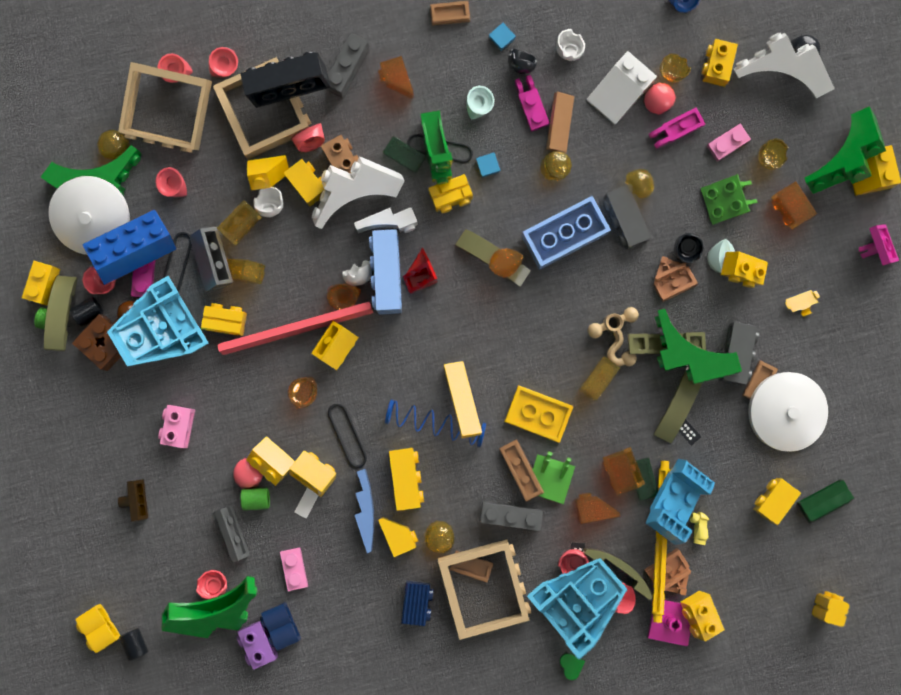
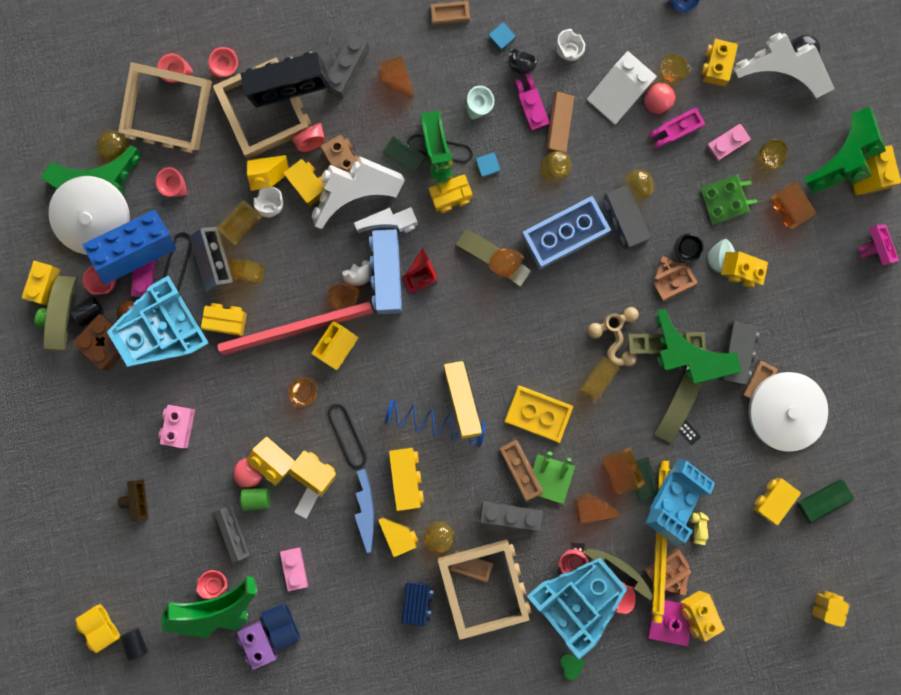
(803, 302): yellow piece -> none

